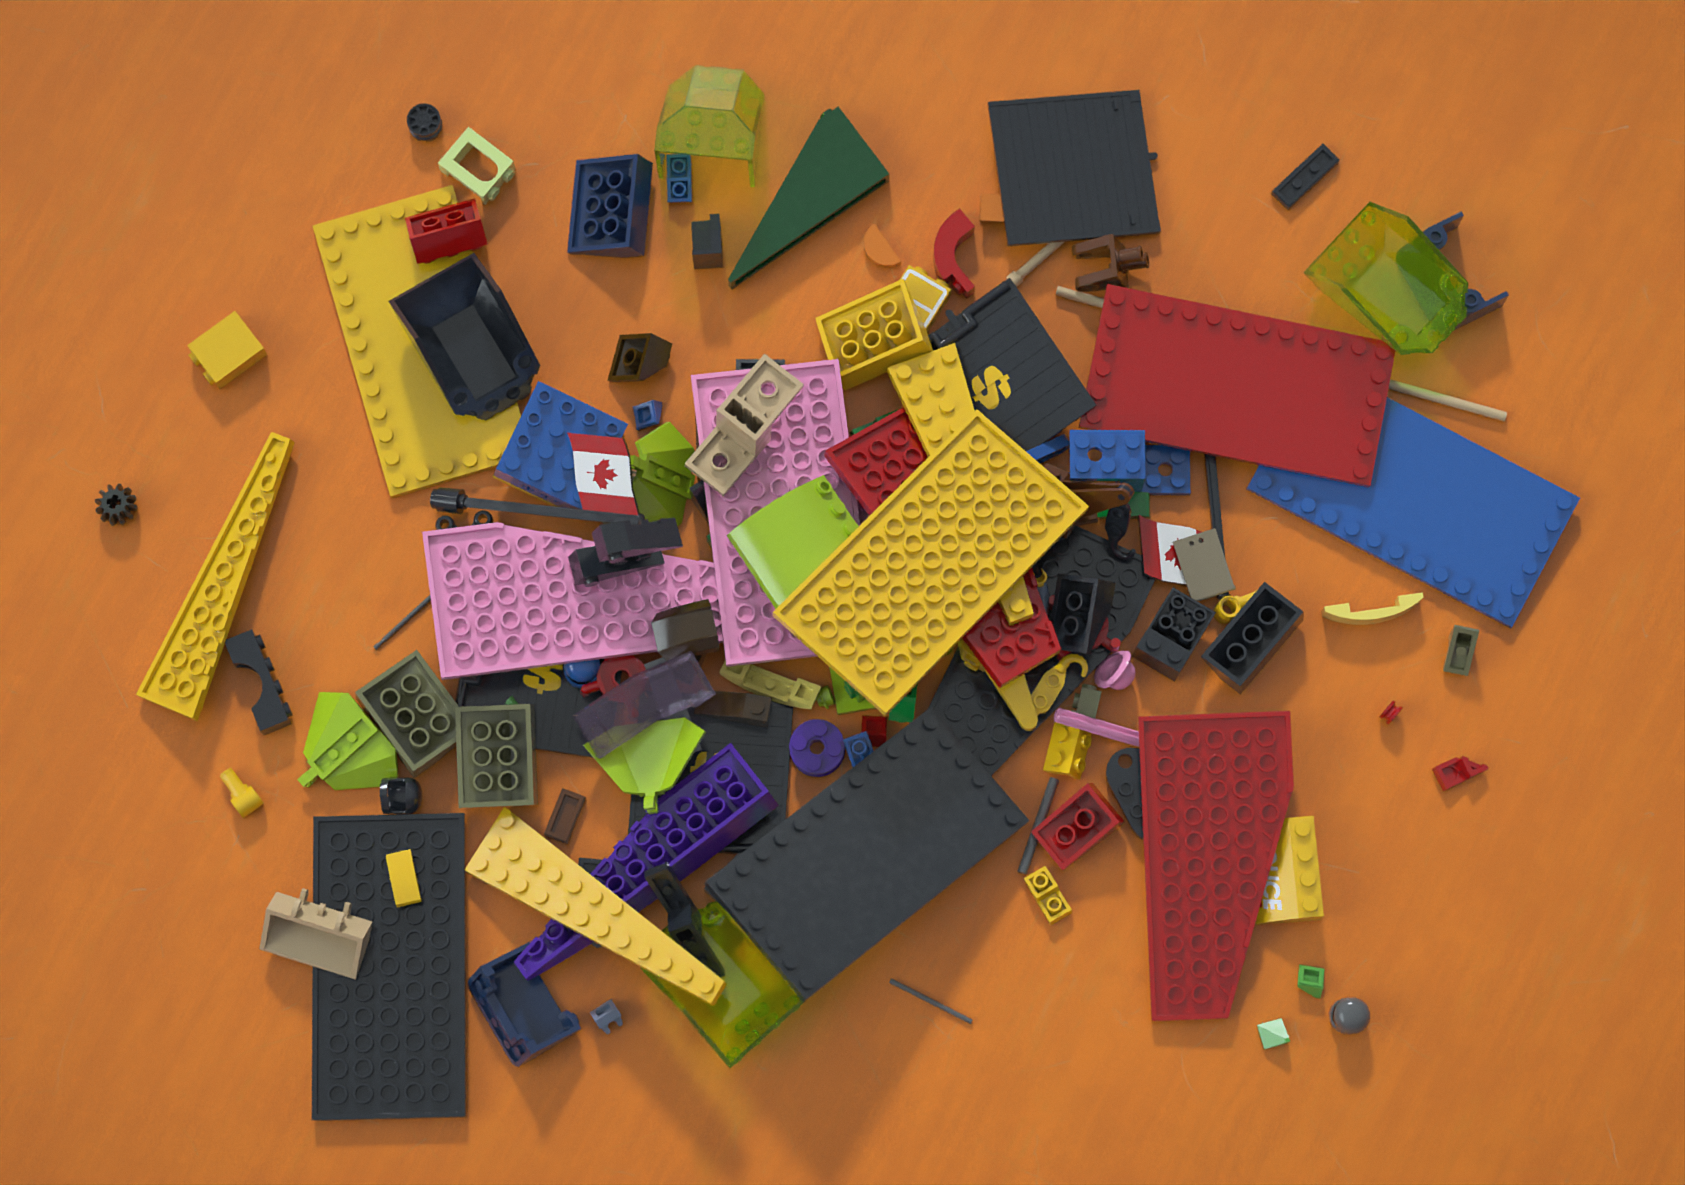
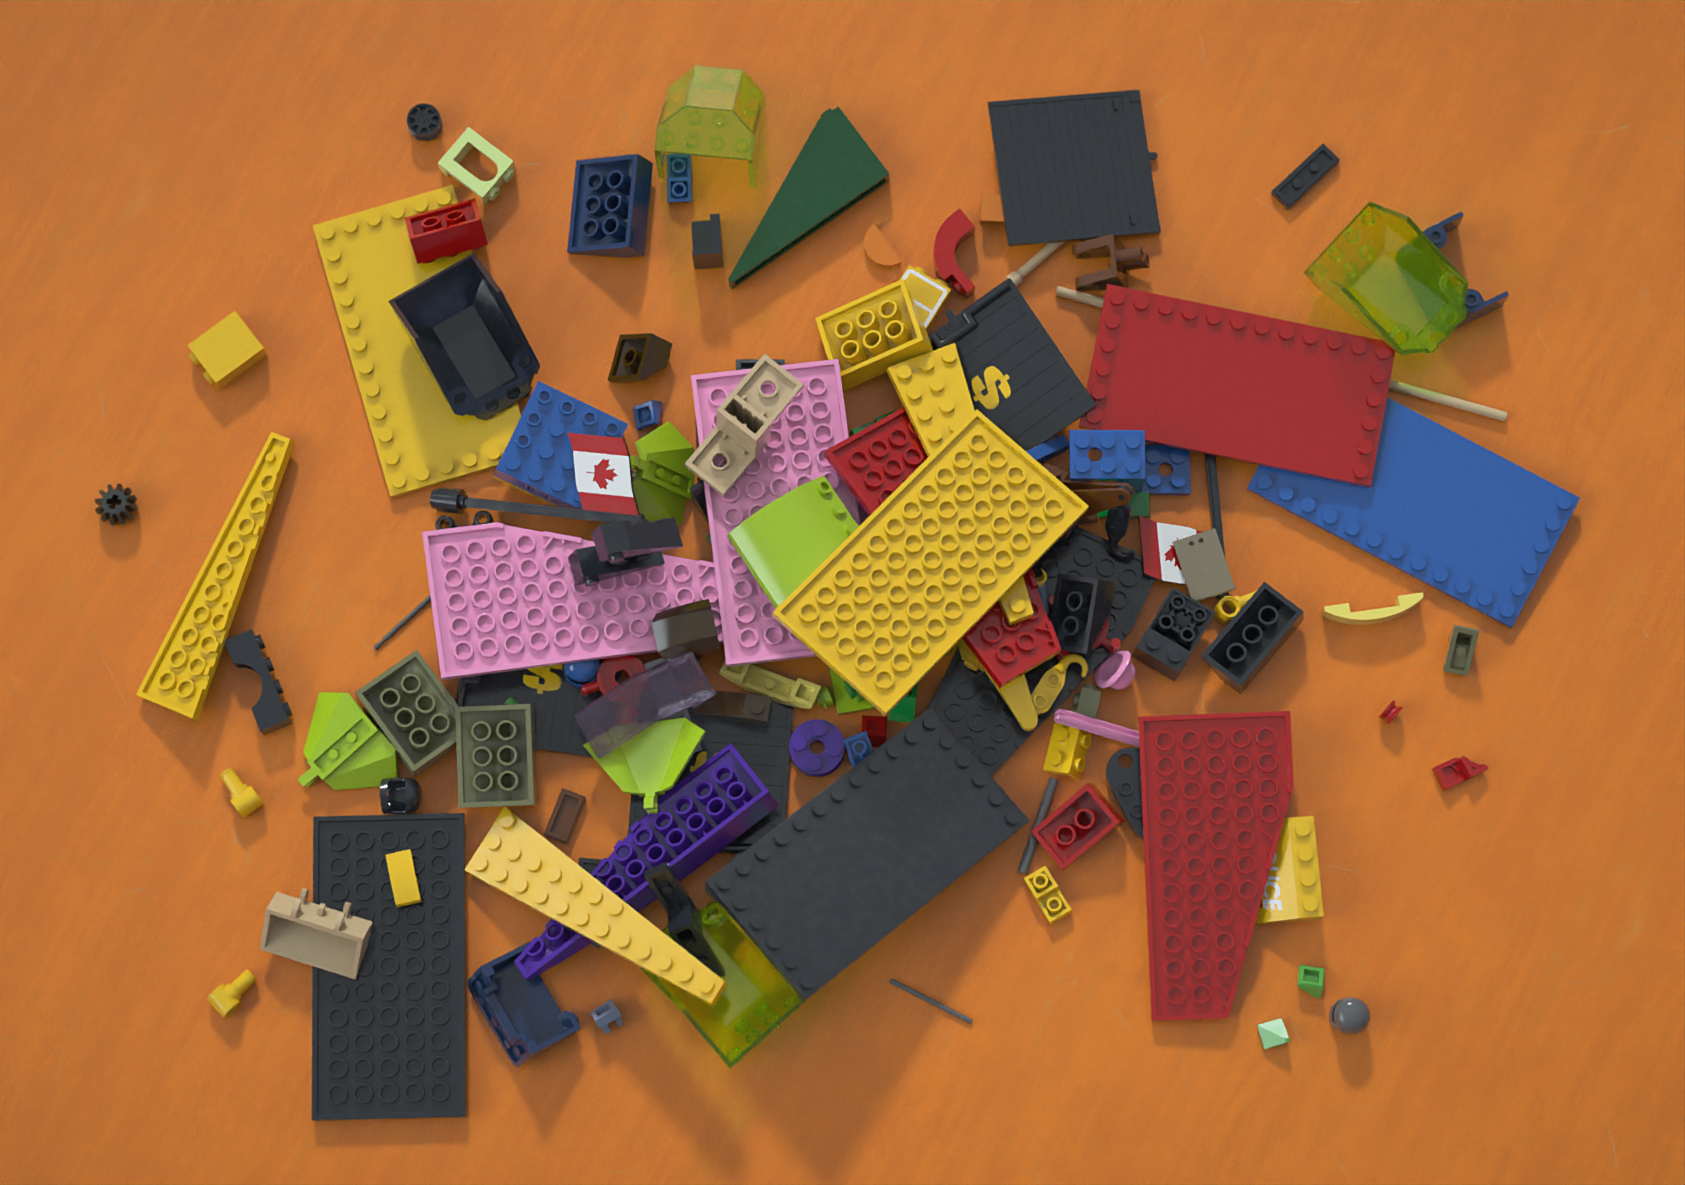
(226, 998): none -> yellow pin

